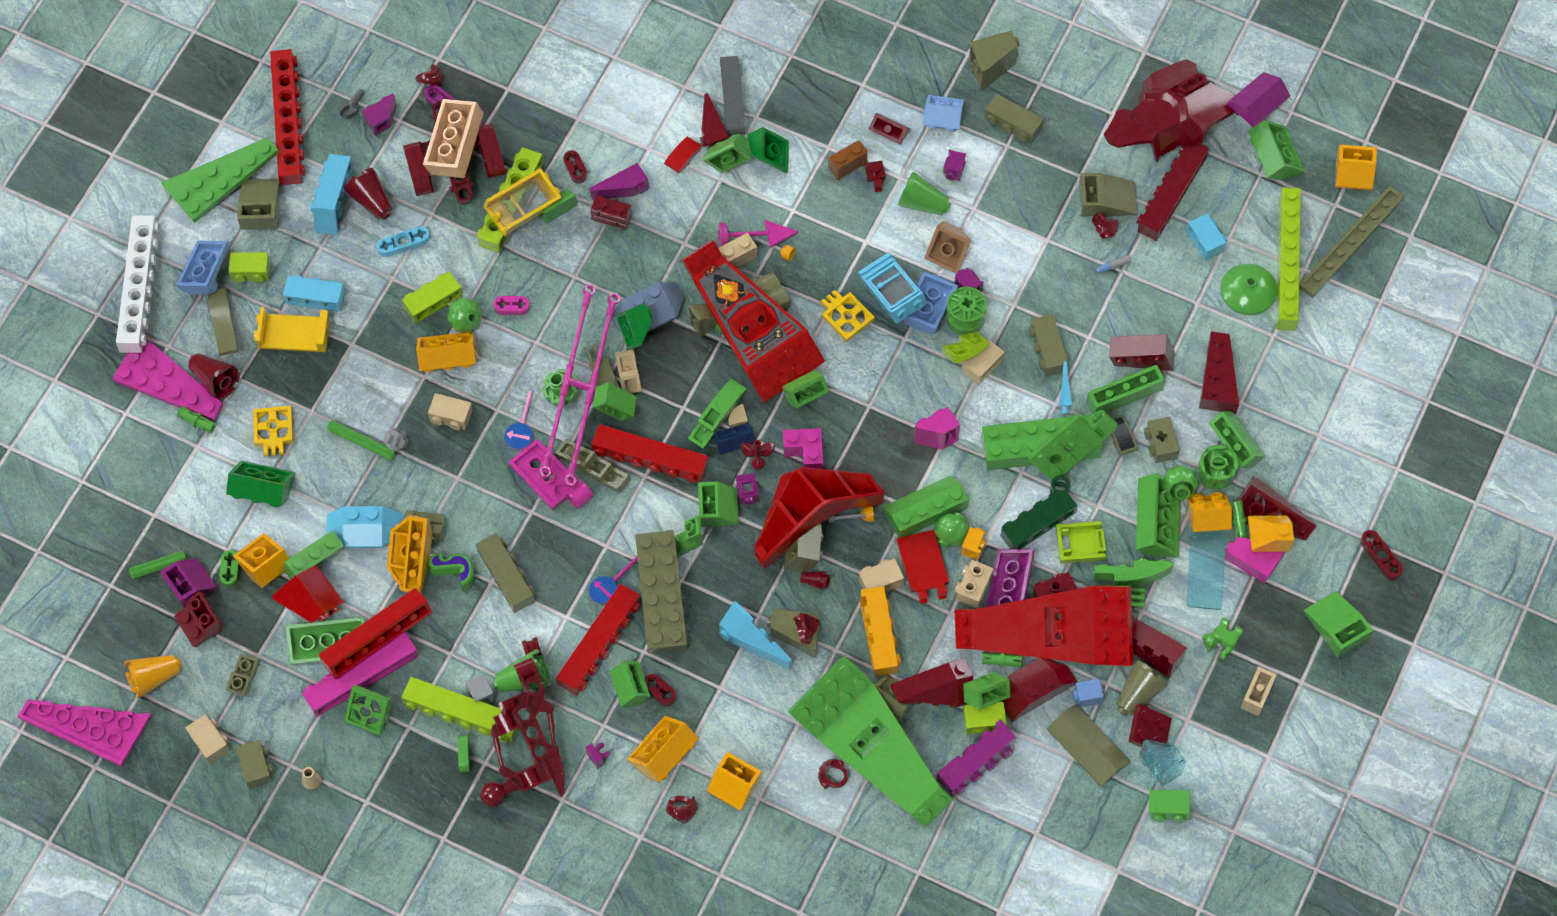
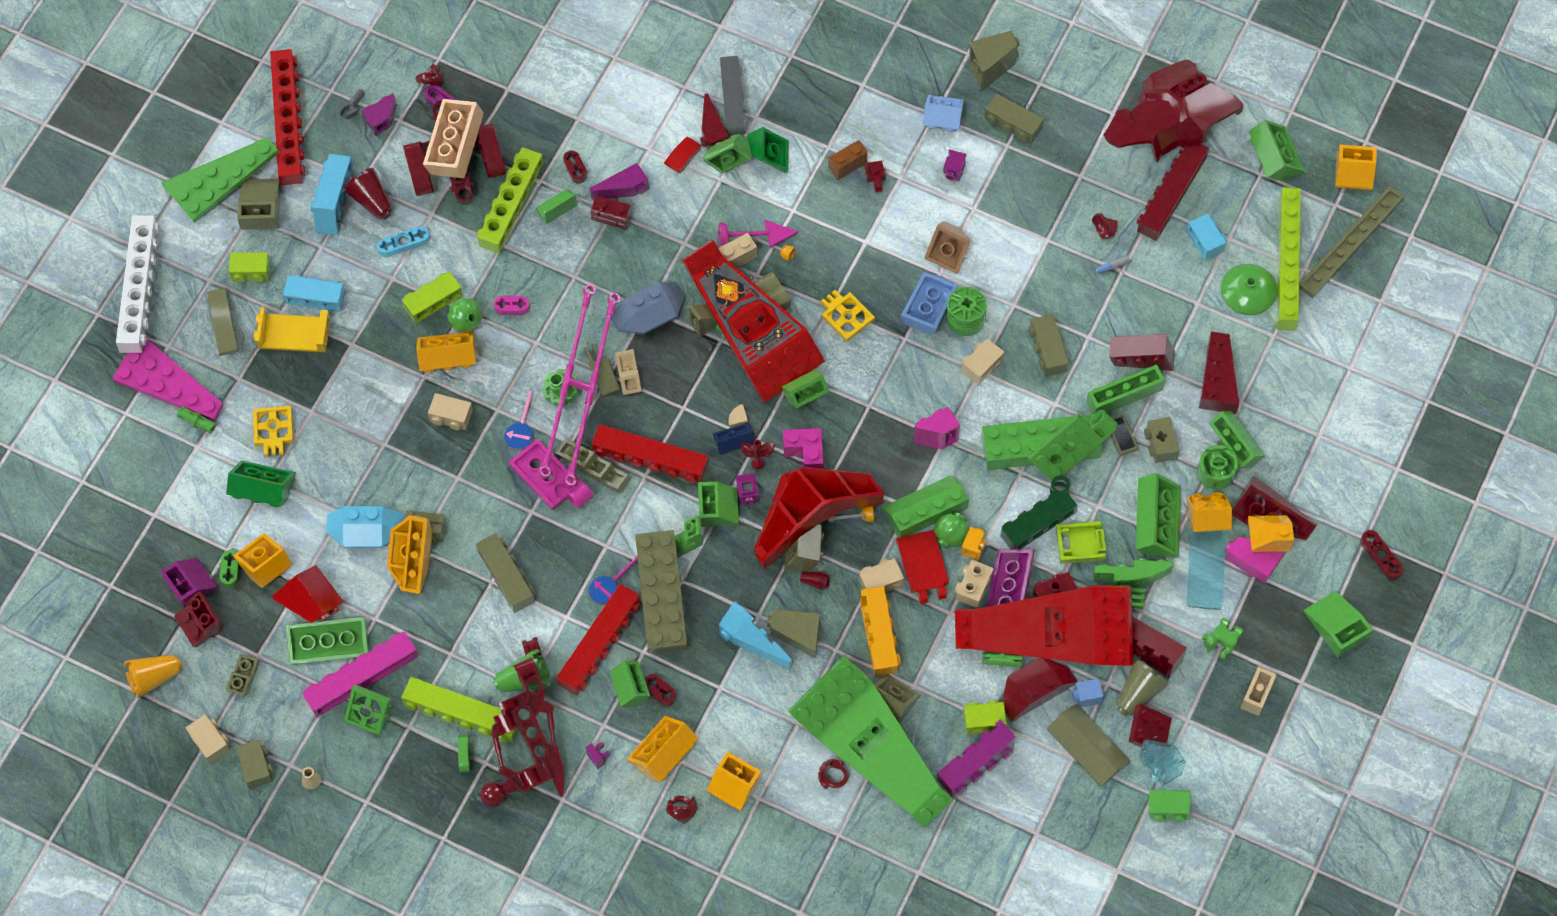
(94, 729): dark pink wing -> none
(156, 565): bright green axle -> none
(203, 267): medium blue slope -> none
(214, 375): dark red cone -> none
(314, 554): bright green brick -> none
(360, 440): bright green axle -> none
(375, 633): red brick -> none
(396, 439): light grey gear -> none
(454, 564): bright green animal -> none
(479, 689): light grey panel -> none
(522, 201): door -> none
(614, 401): bright green brick -> none
(634, 325): green slope -> none
(716, 413): bright green slope -> none
(806, 627): dark red piece -> none
(889, 128): dark red slope -> none
(892, 288): medium azure door -> none
(923, 196): bright green cone -> none
(935, 686): dark red wedge -> none
(967, 347): lime slope -> none
(968, 278): magenta window -> none
(986, 690): bright green brick -> none
(1065, 396): medium azure piece -> none
(1106, 195): olive slope -> none
(1183, 482): bright green plant -> none
(1239, 519): bright green pin -> none
(1259, 98): magenta slope -> none

